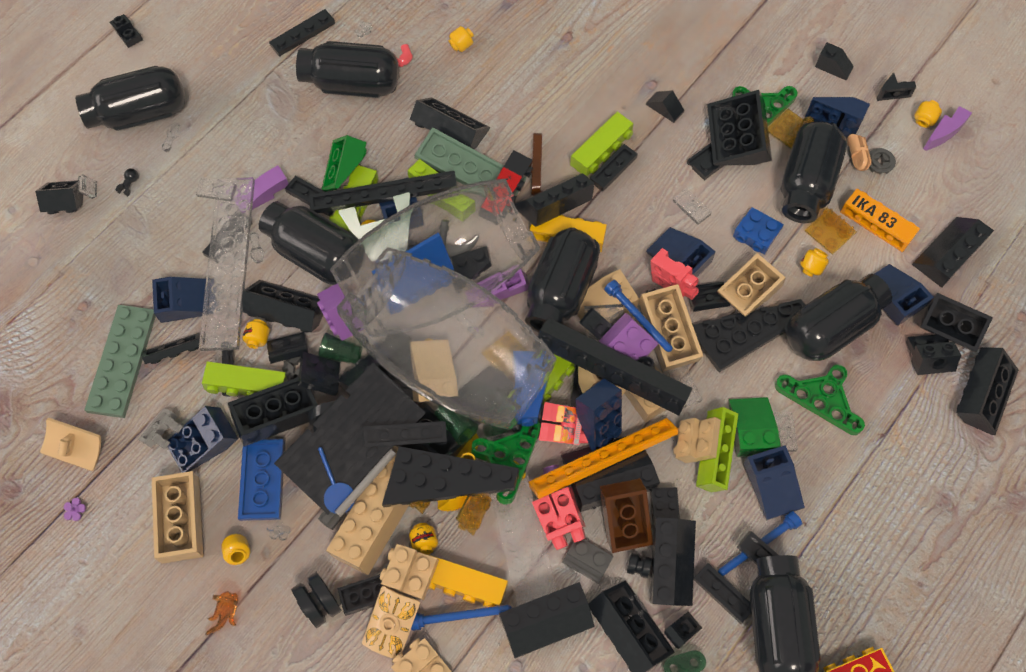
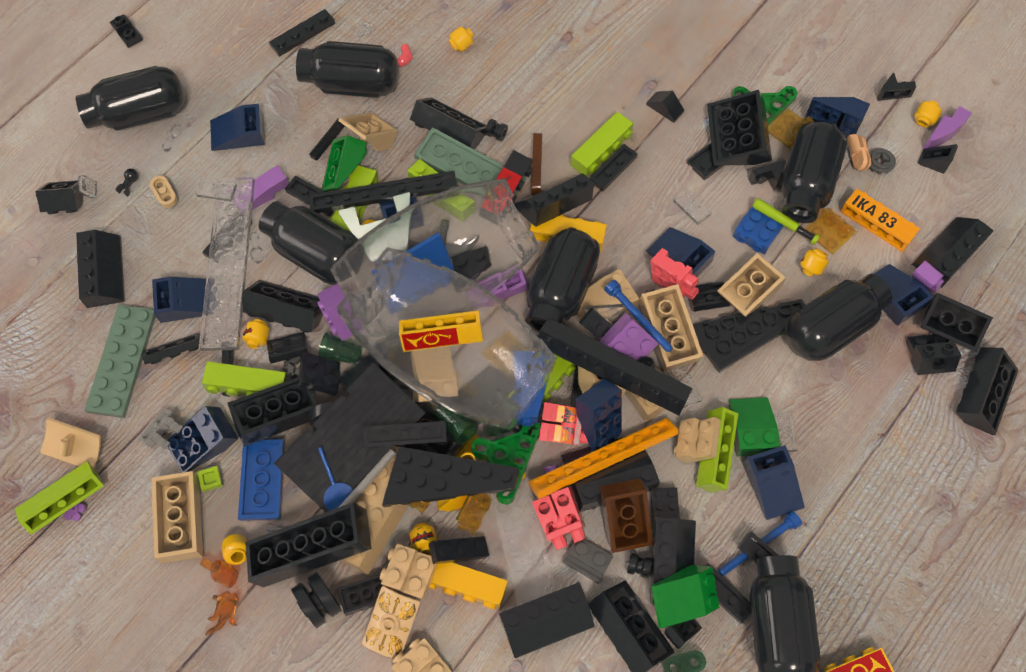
(58, 497): none -> lime brick
(100, 268): none -> black slope
(163, 193): none -> tan plate
(210, 479): none -> lime plate
(221, 572): none -> clear orange piece
(238, 128): none -> dark blue slope
(308, 545): none -> black brick
(326, 140): none -> black axle
(371, 130): none -> tan slope
(421, 620): blue piece -> none
(440, 331): none -> yellow brick
(458, 550): none -> black plate
(496, 130): none -> black wheel
(685, 595): none -> green slope
(768, 172): none -> black slope
(784, 220): none -> lime piece
(832, 402): green beam -> none
(834, 61): black slope -> none
(928, 276): none -> medium lavender brick
(938, 157): none -> black slope

